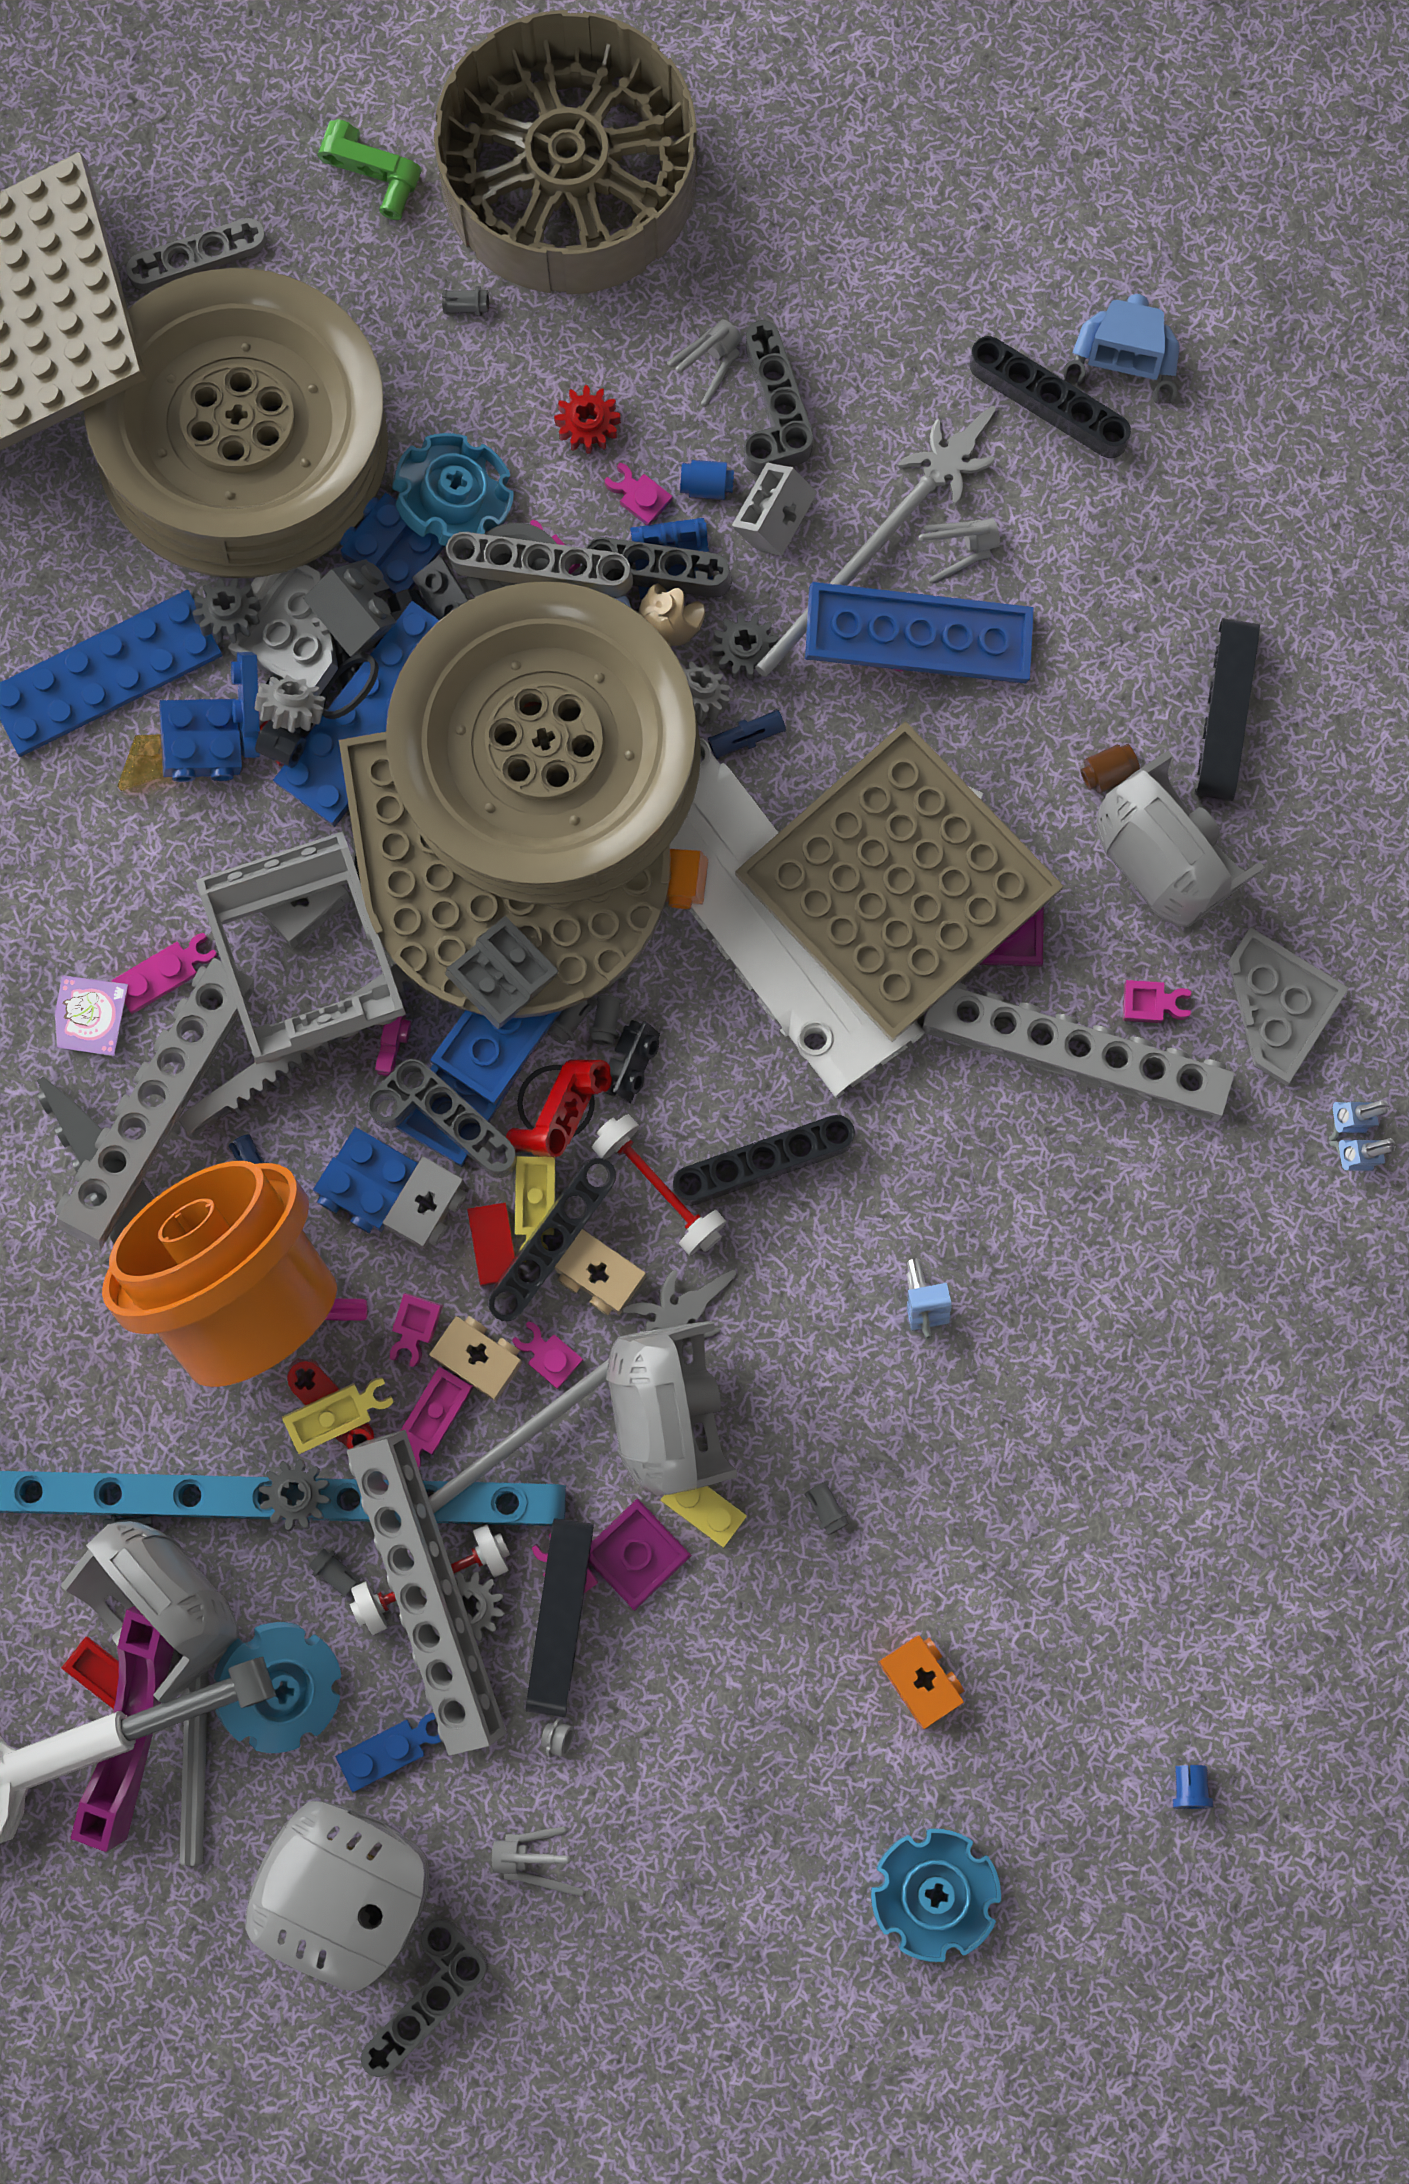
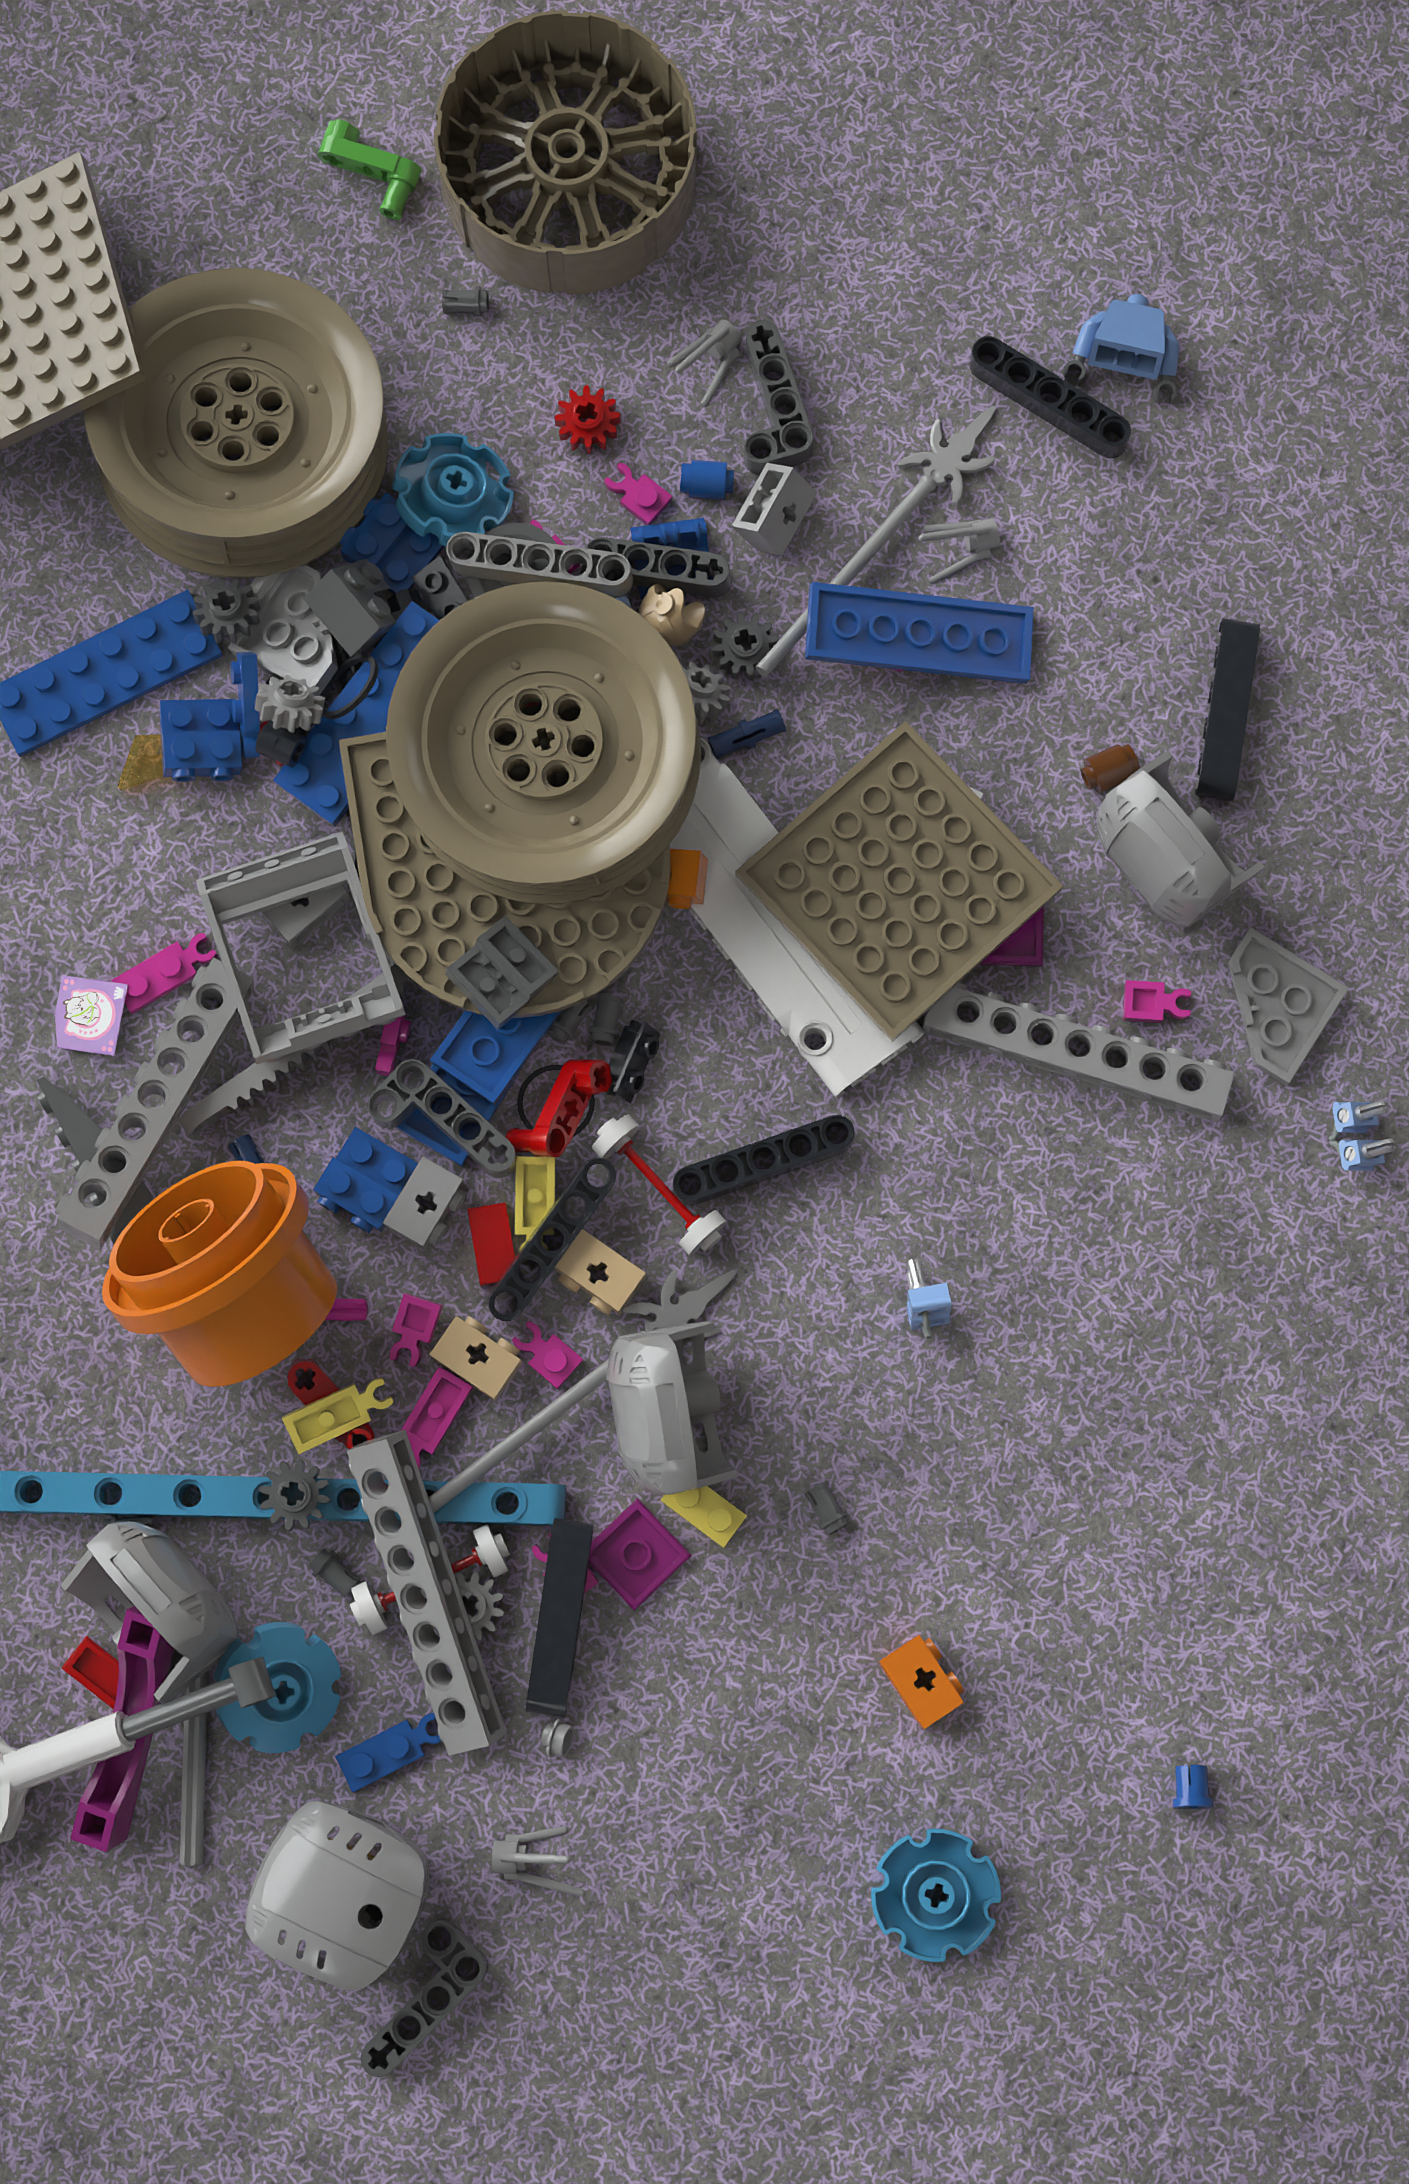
(194, 248): light grey beam -> none

